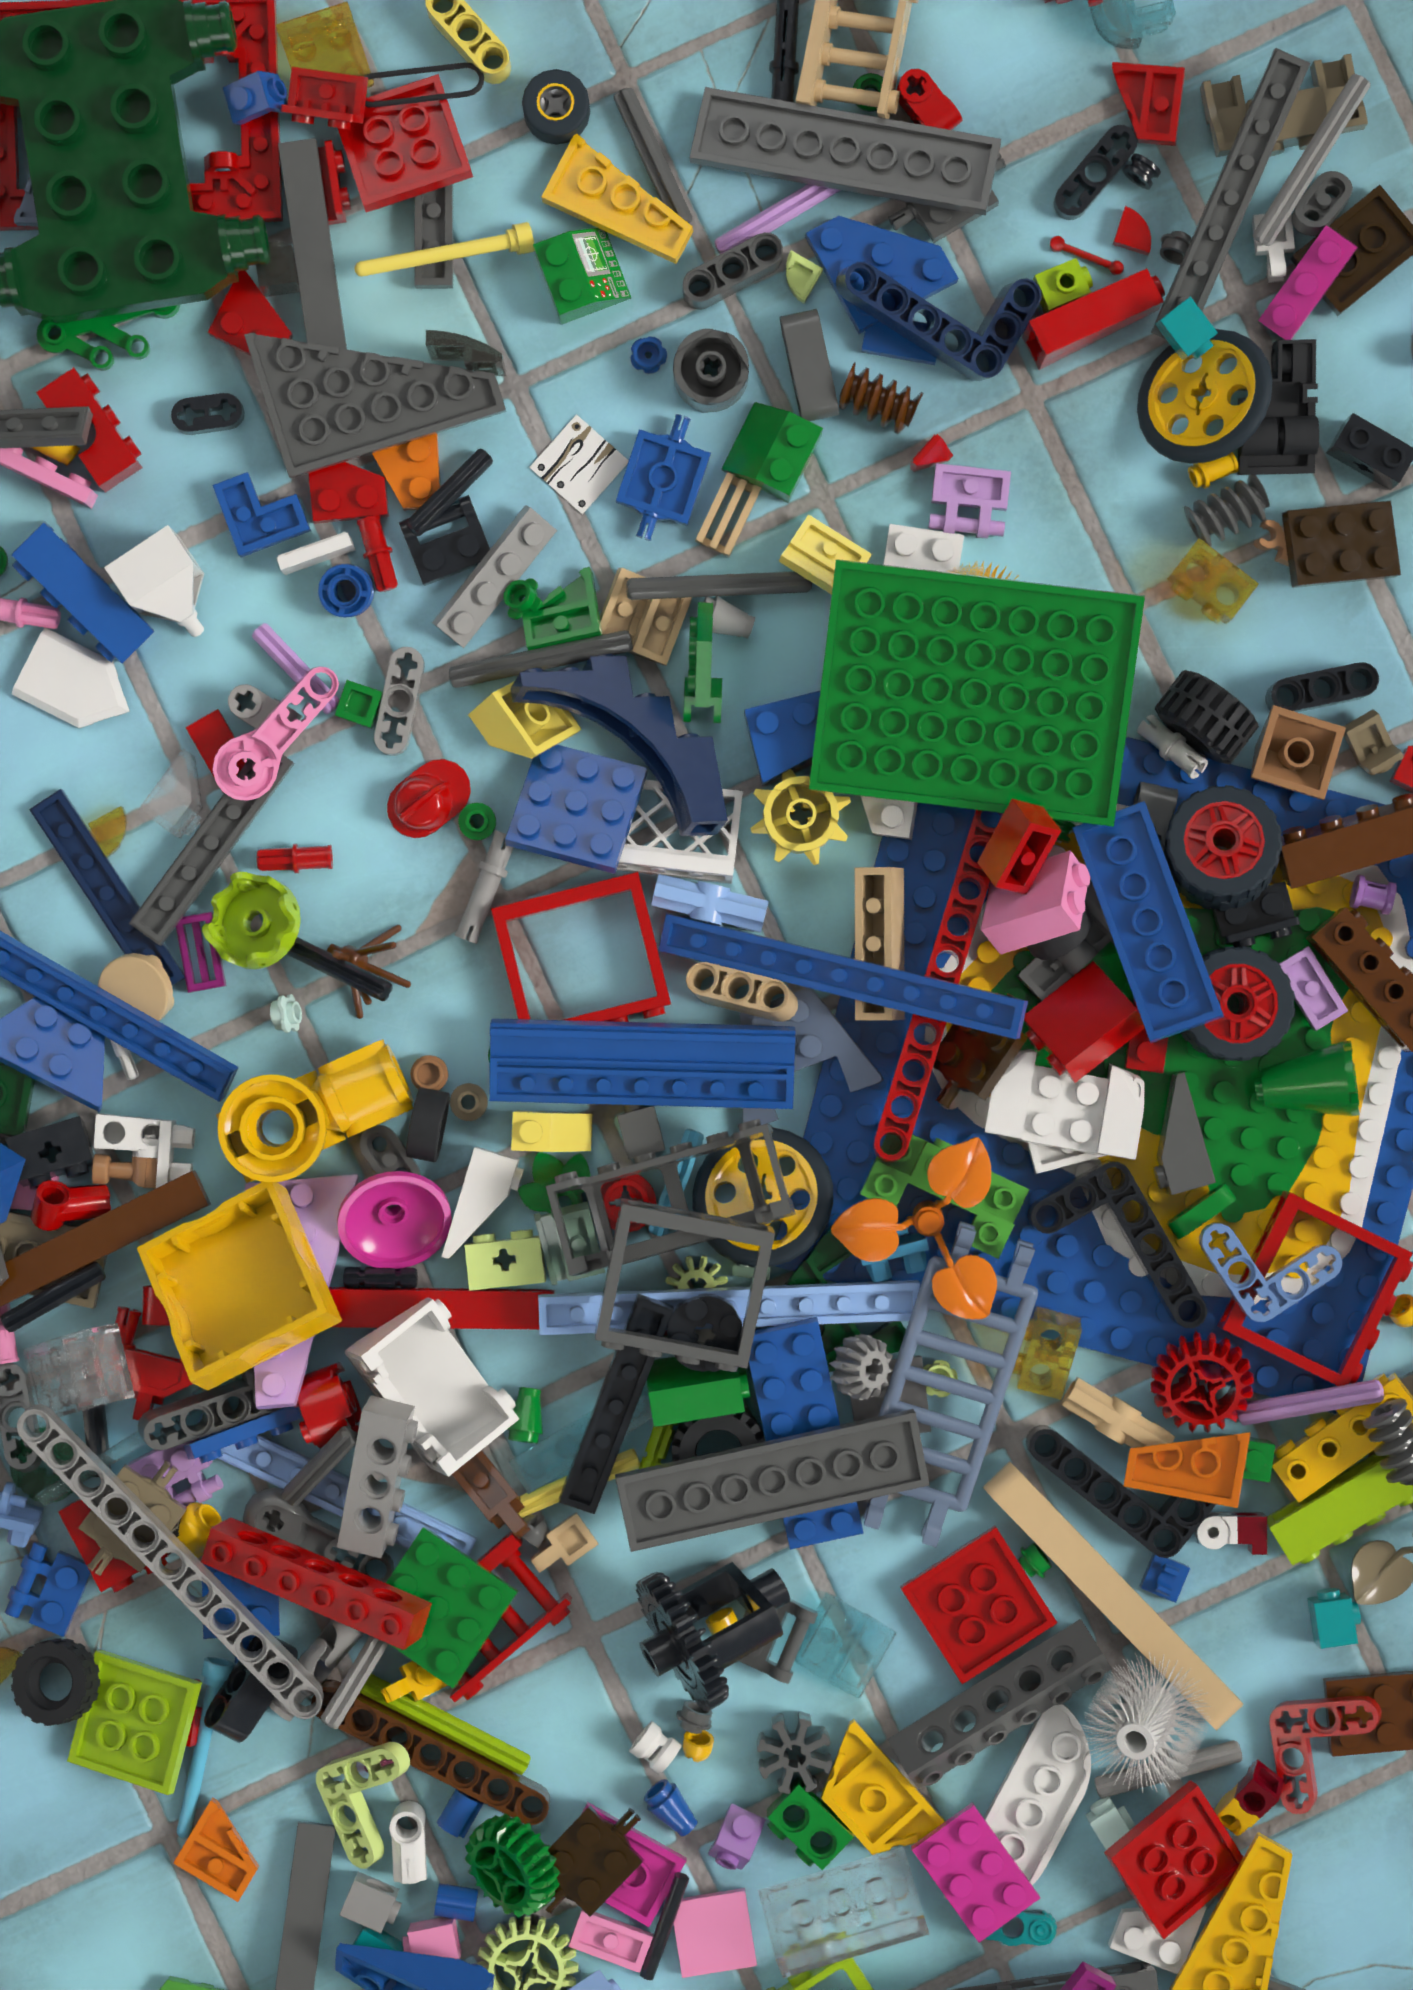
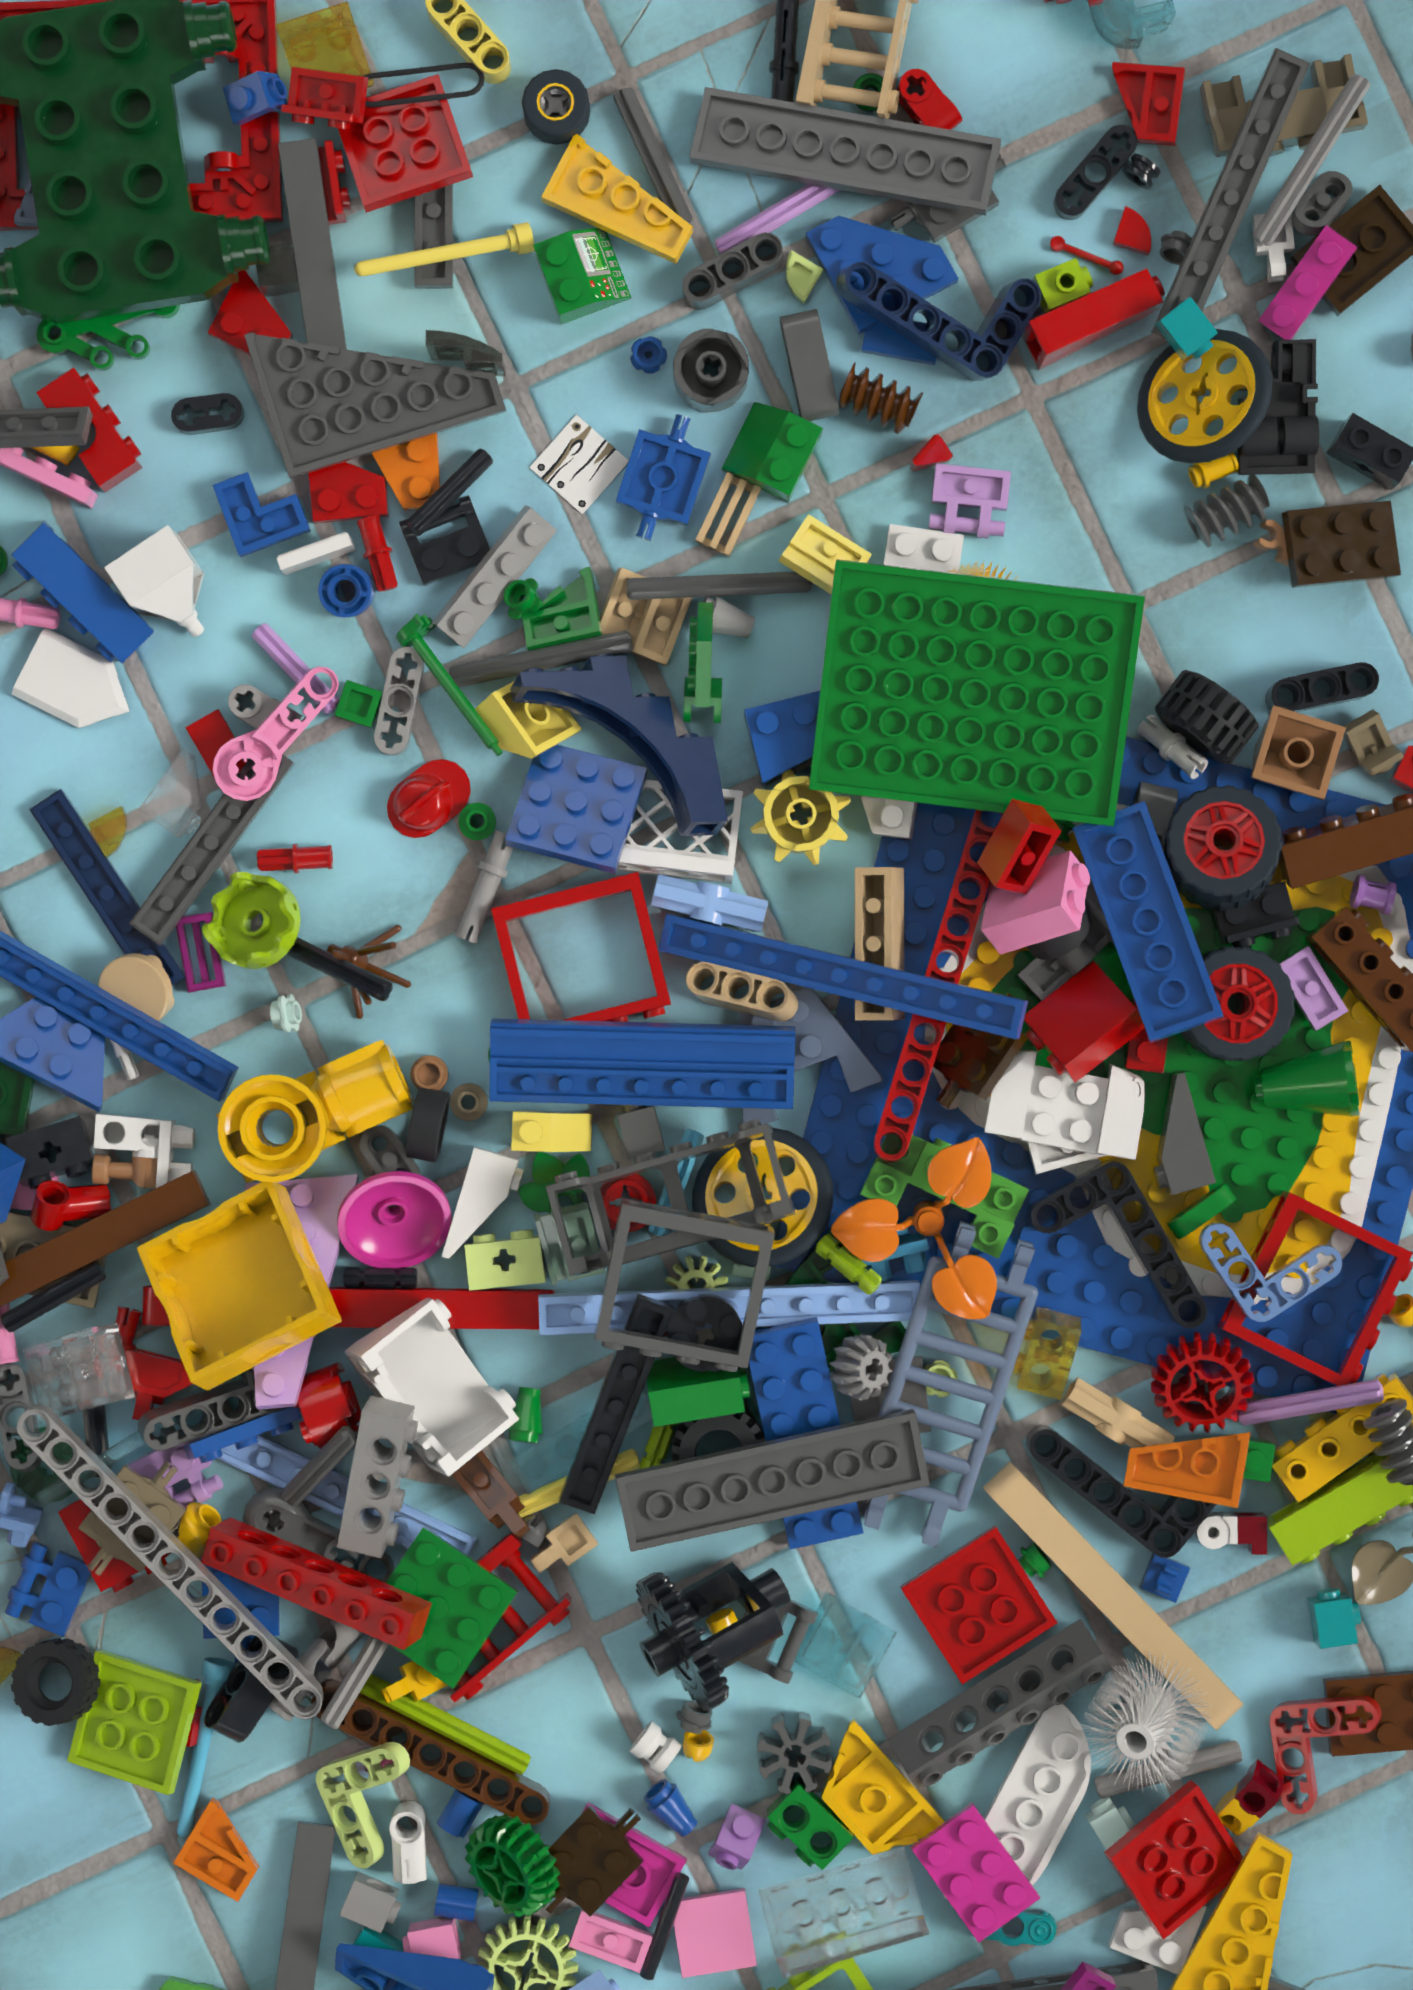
(412, 635): none -> green piece
(848, 1264): none -> lime axle
(1217, 573): clear yellow brick -> none

